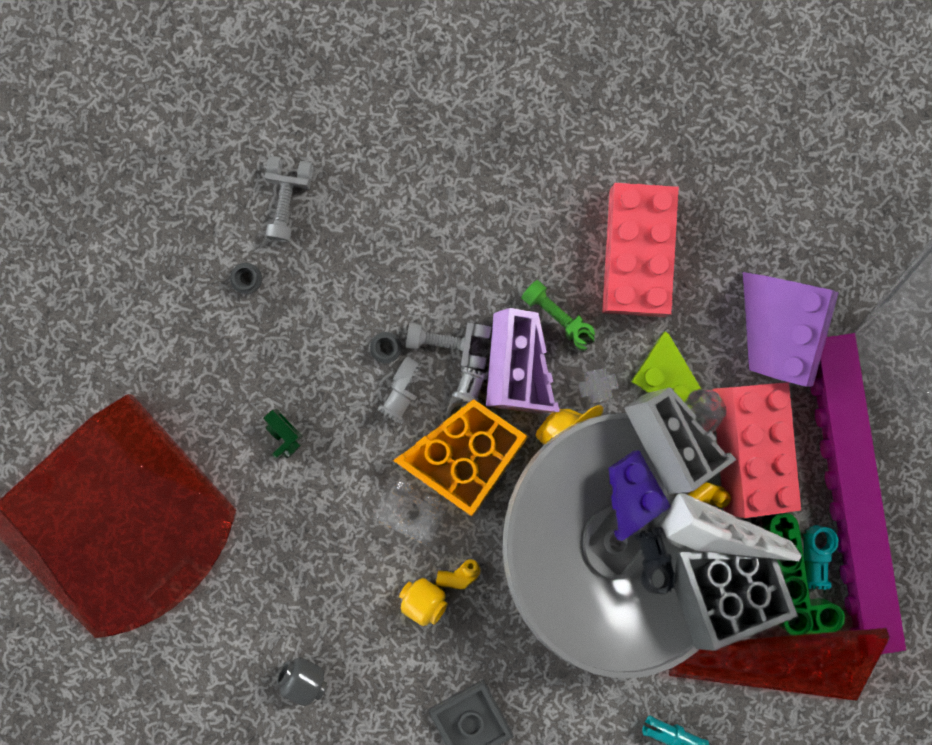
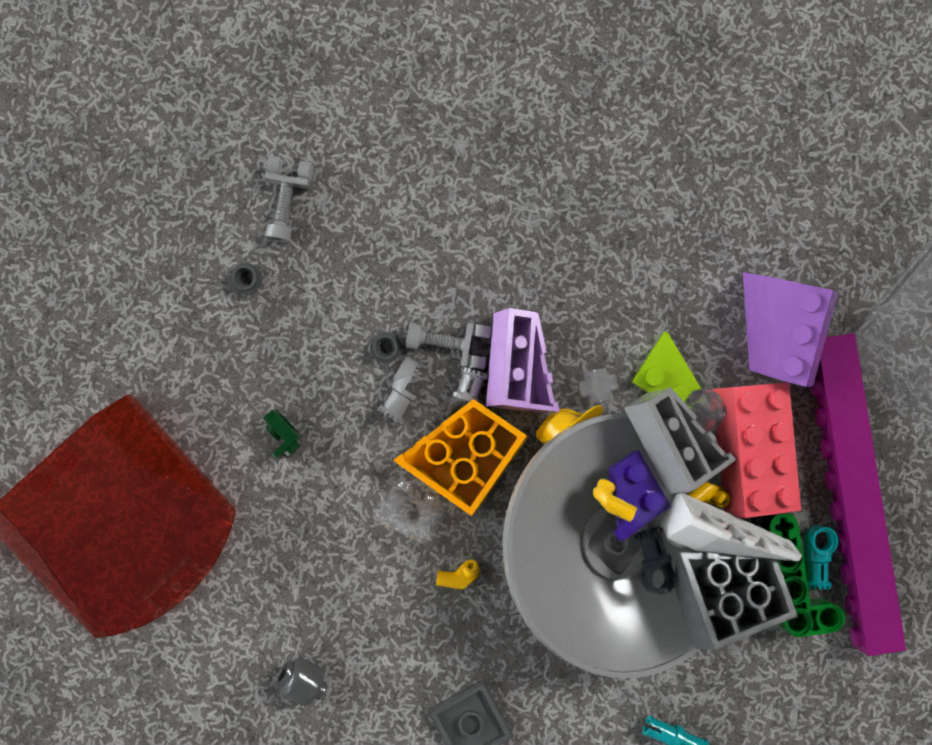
(423, 602): yellow head -> none
(537, 295): bright green bar -> none
(611, 503): none -> yellow arm
(640, 250): coral brick -> none
(805, 664): clear red wing -> none

